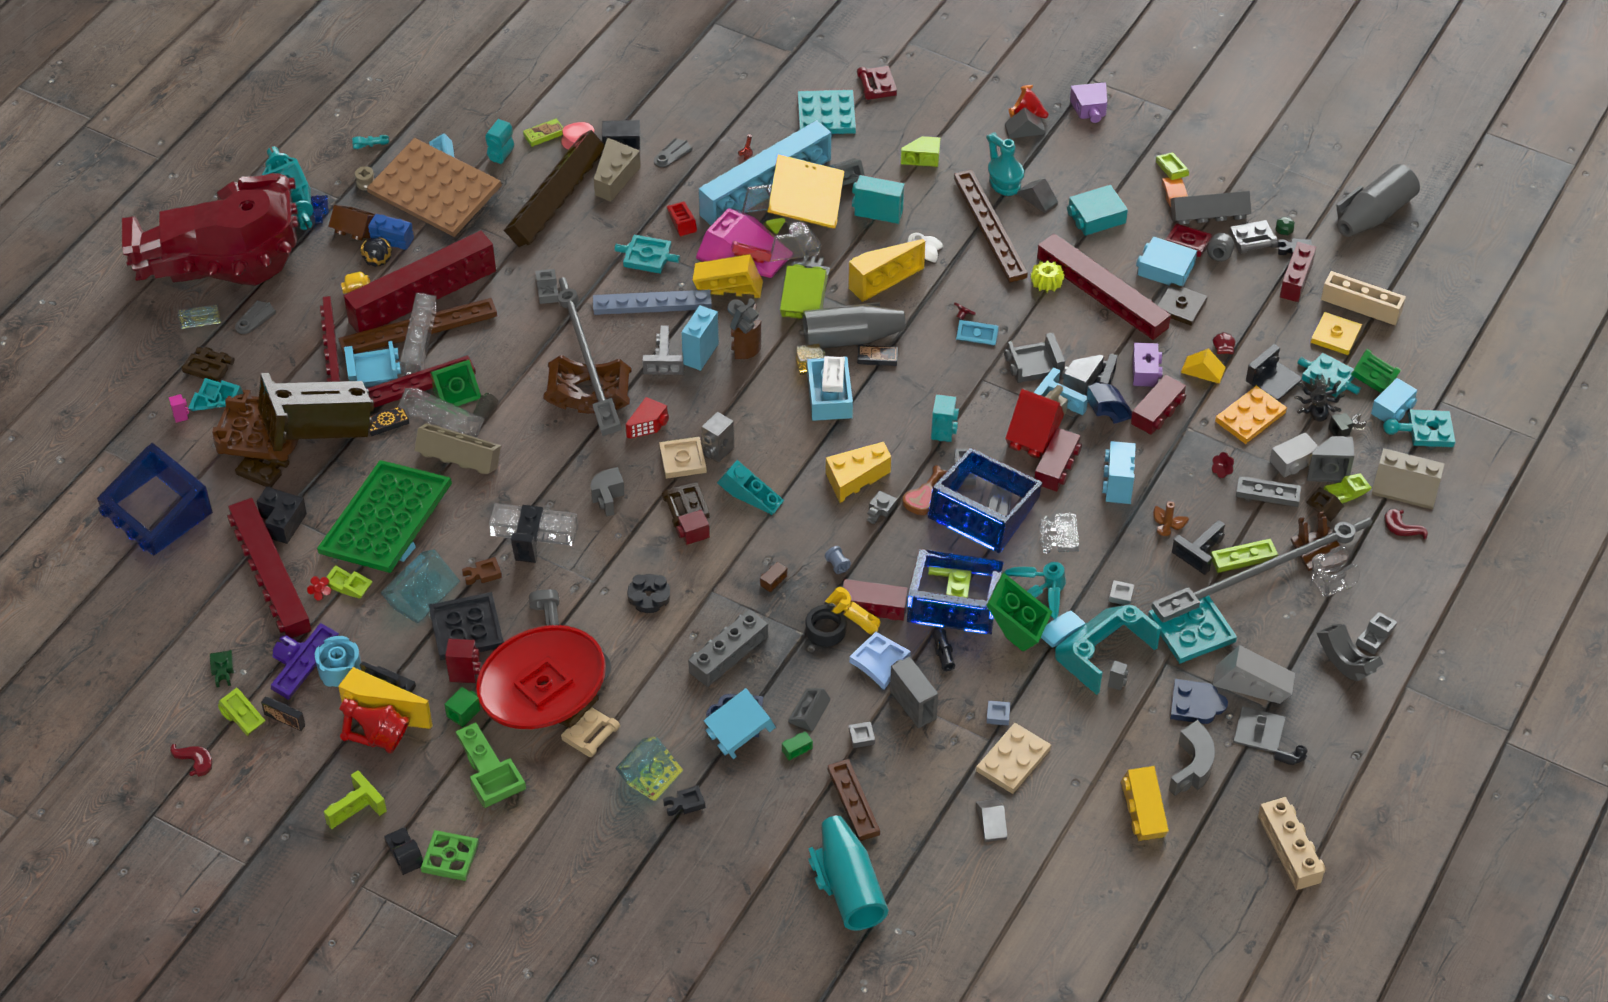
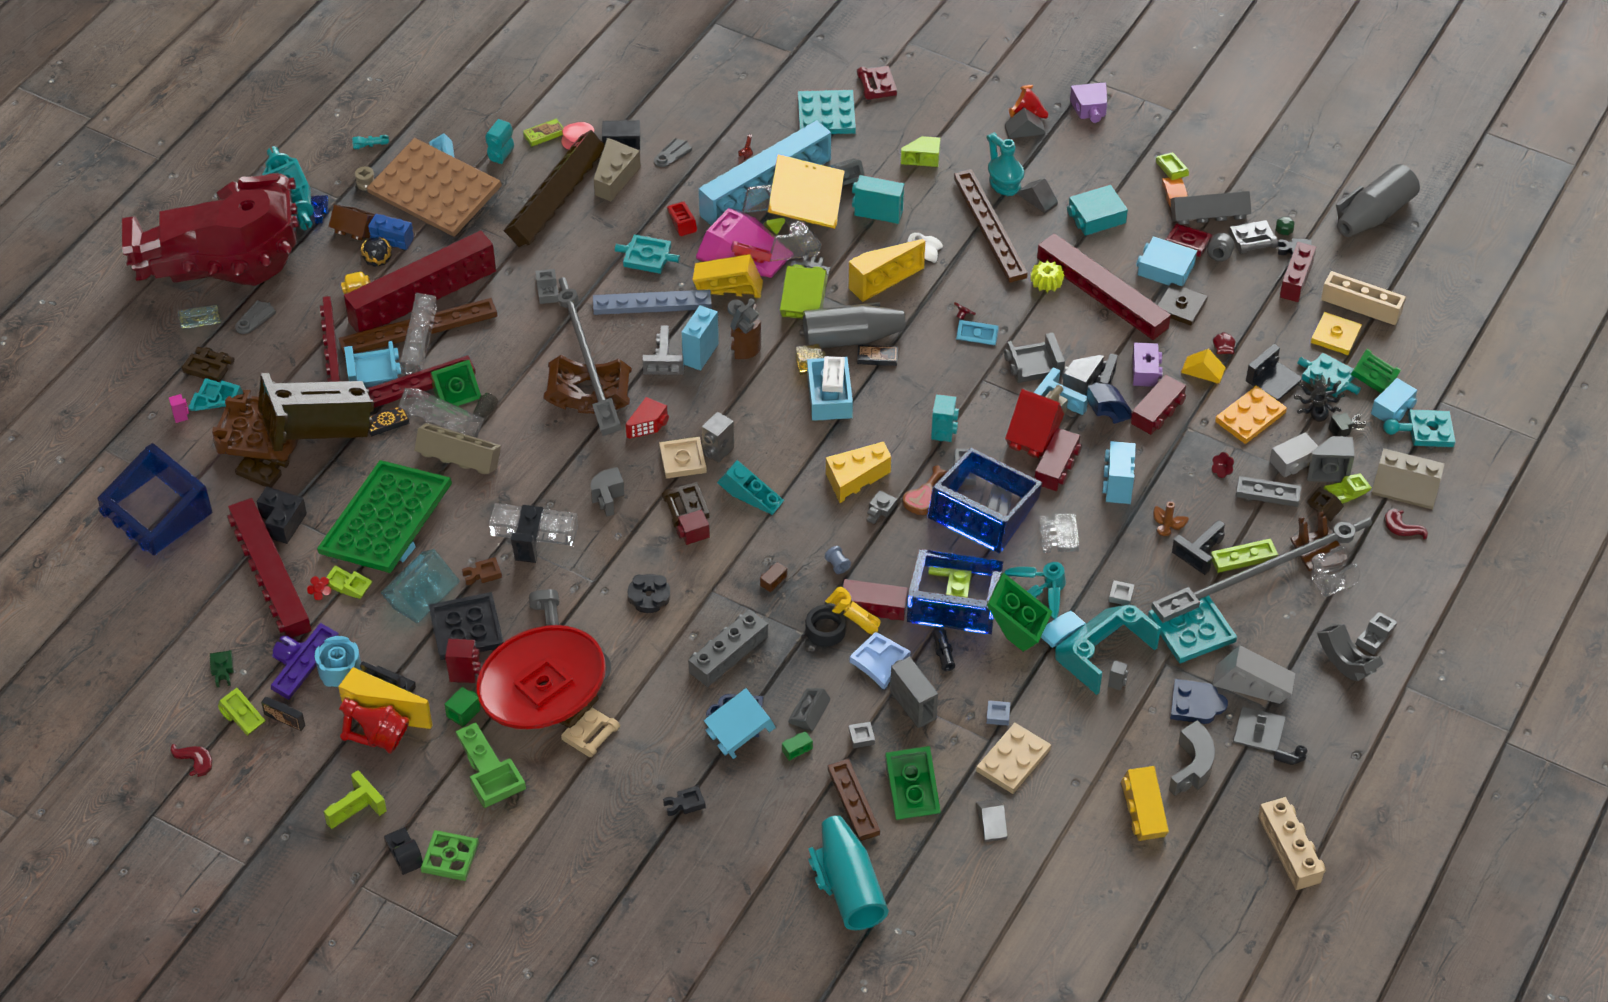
(649, 768): clear light blue slope -> none
(912, 782): none -> green slope

